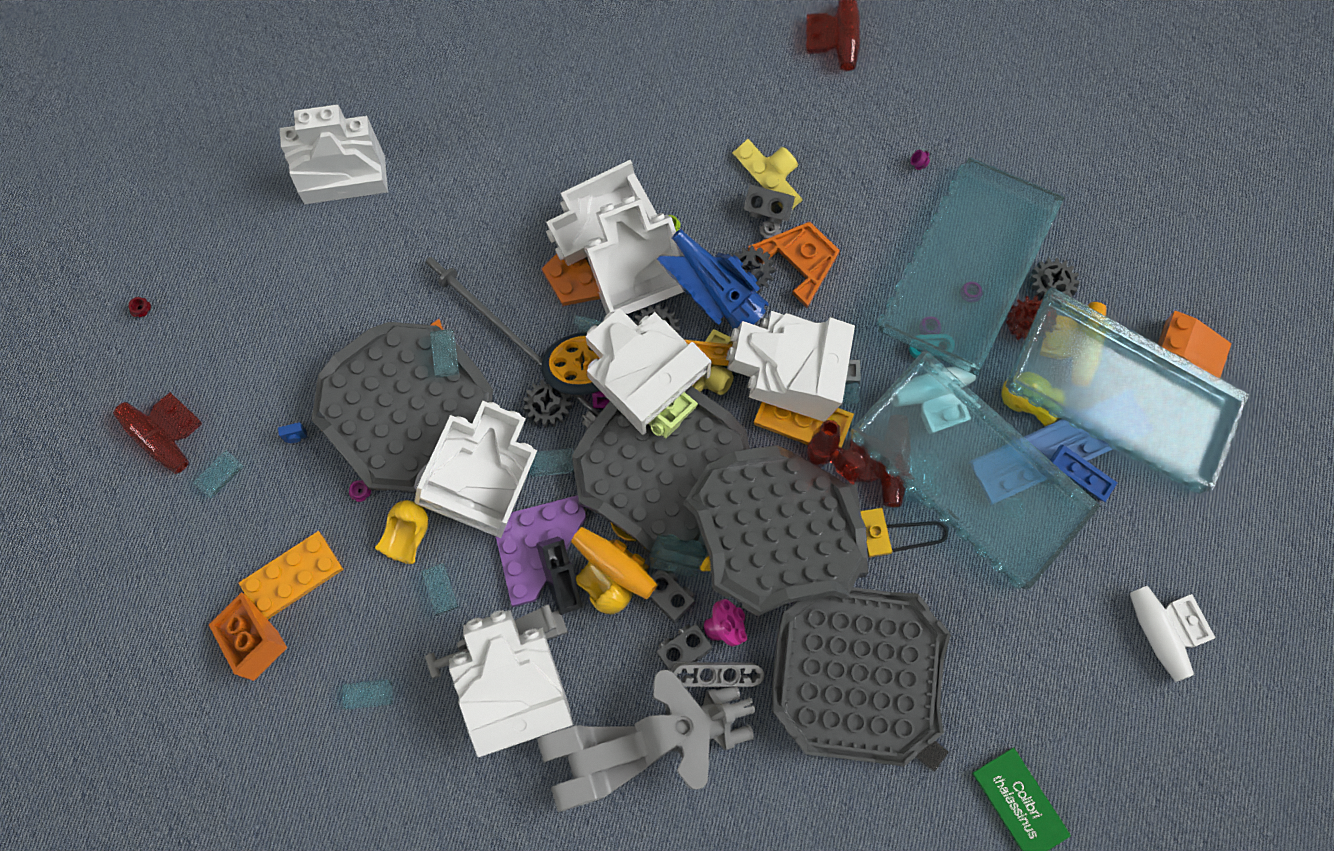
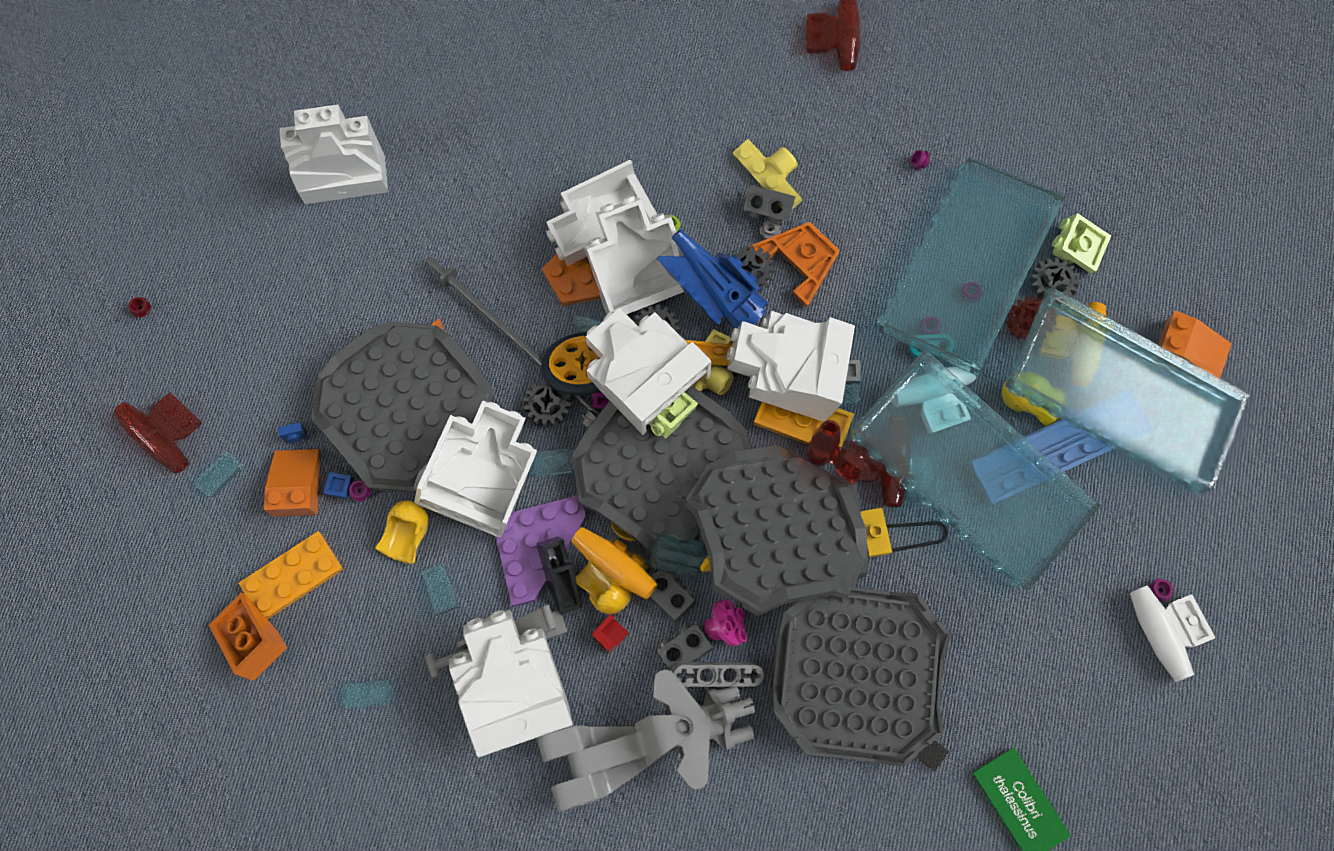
(293, 483): none -> orange slope
(338, 485): none -> blue plate
(444, 353): clear light blue plate -> none
(609, 634): none -> red panel
(1080, 243): none -> yellowish green plate
(1083, 473): blue plate -> none
(1165, 586): none -> magenta plate

